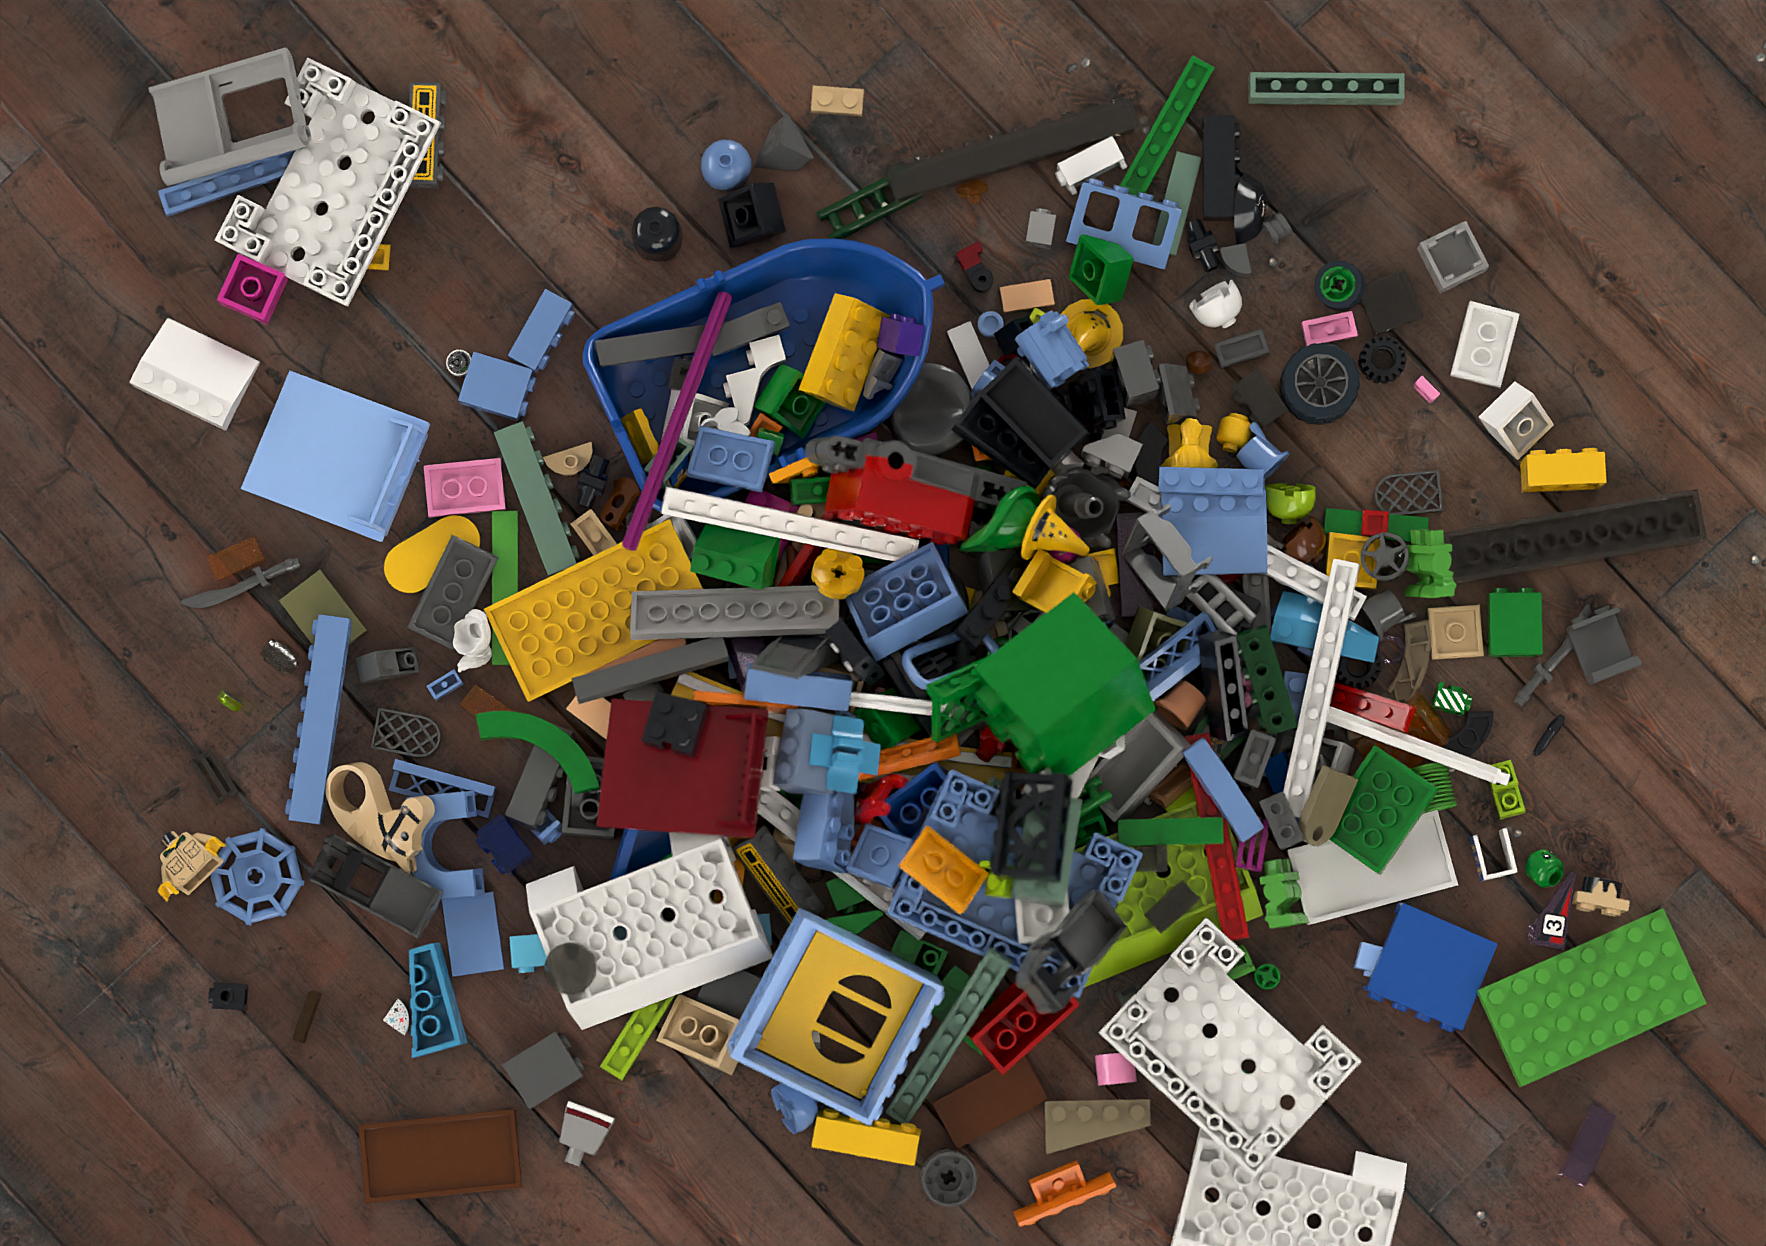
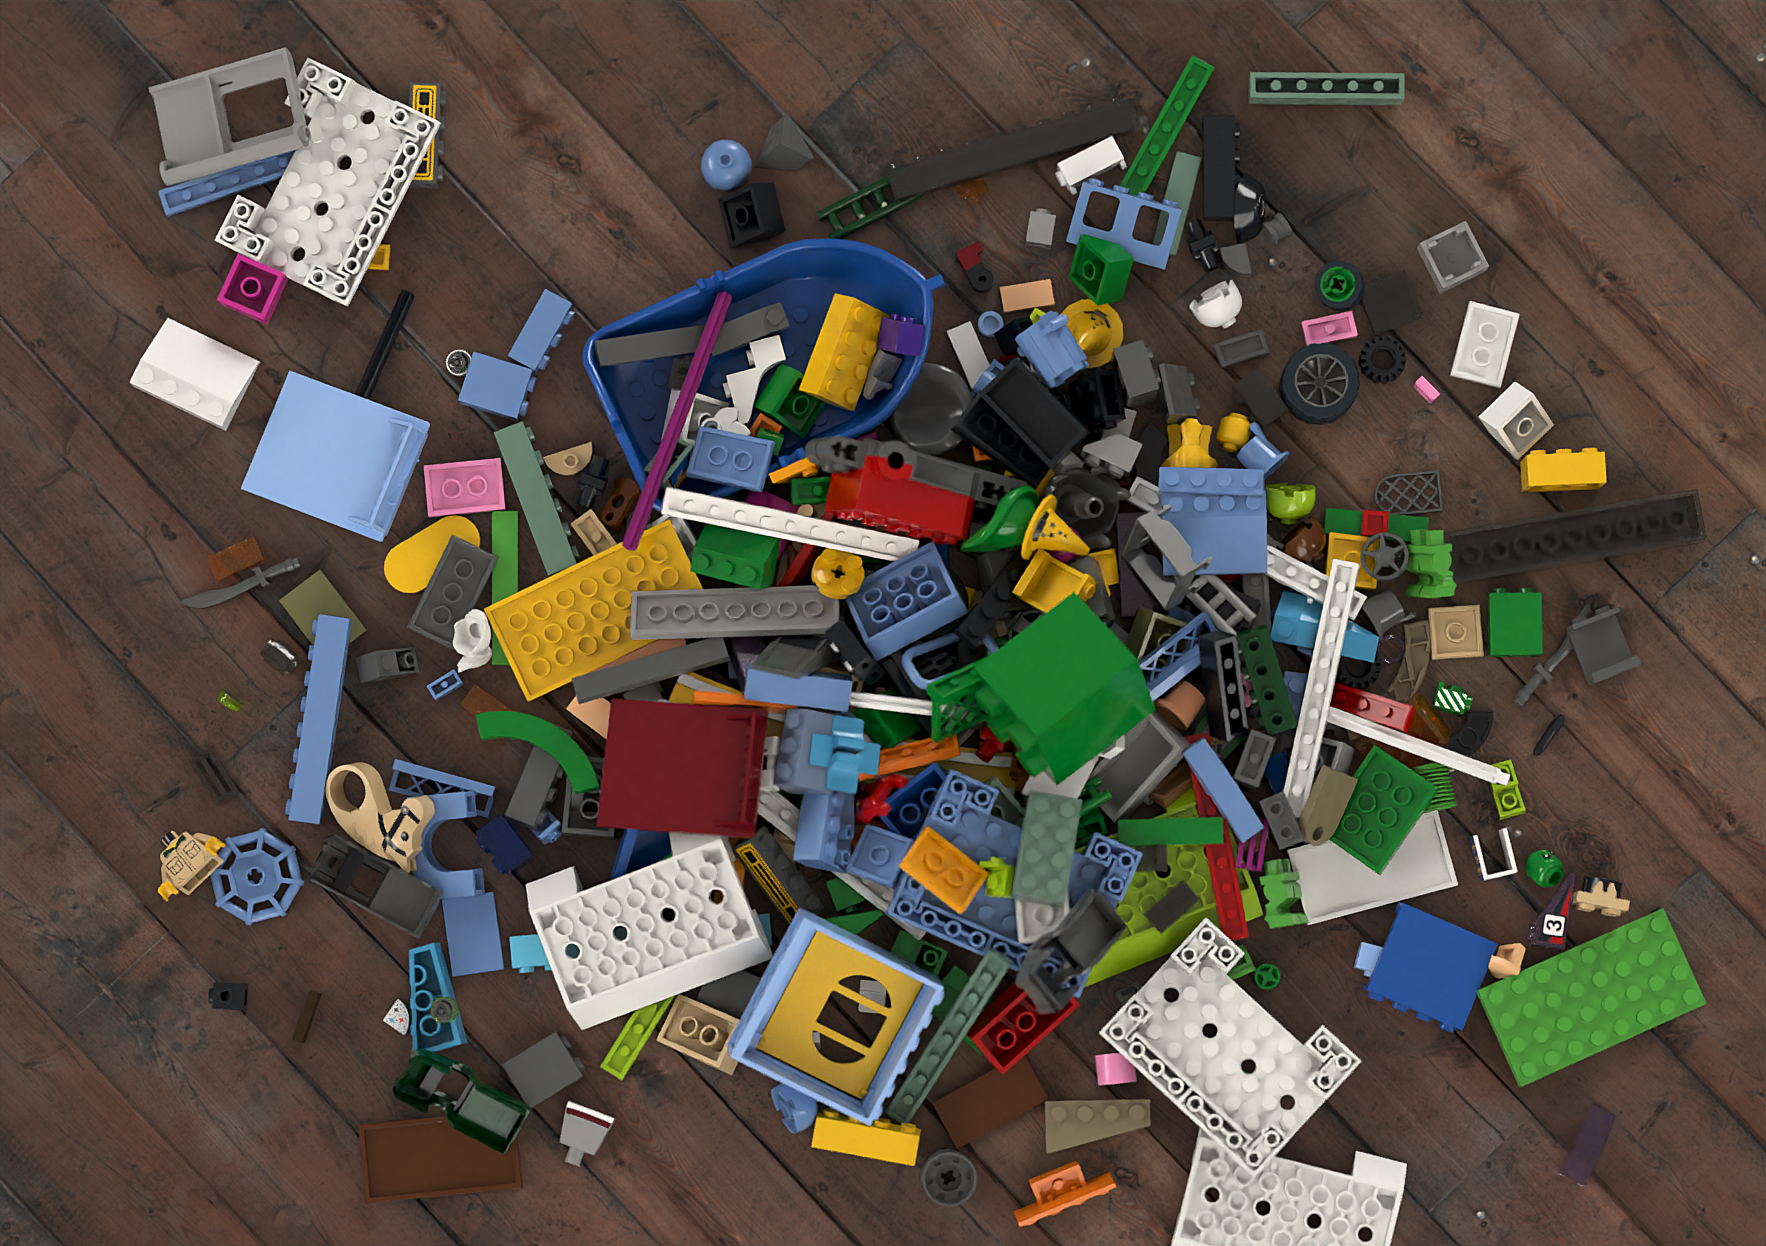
(385, 344): none -> black axle
(412, 735): dark grey window -> none
(444, 1010): none -> tile
(479, 1113): none -> dark green piece
(570, 968): clear smoke tile -> none
(640, 435): yellow plate -> none
(656, 234): black cylinder -> none
(675, 722): black piece -> none
(837, 100): tan plate -> none
(873, 990): none -> white panel
(1053, 854): black fence -> none
(1199, 362): reddish brown tile -> none
(1507, 960): none -> light nougat tile

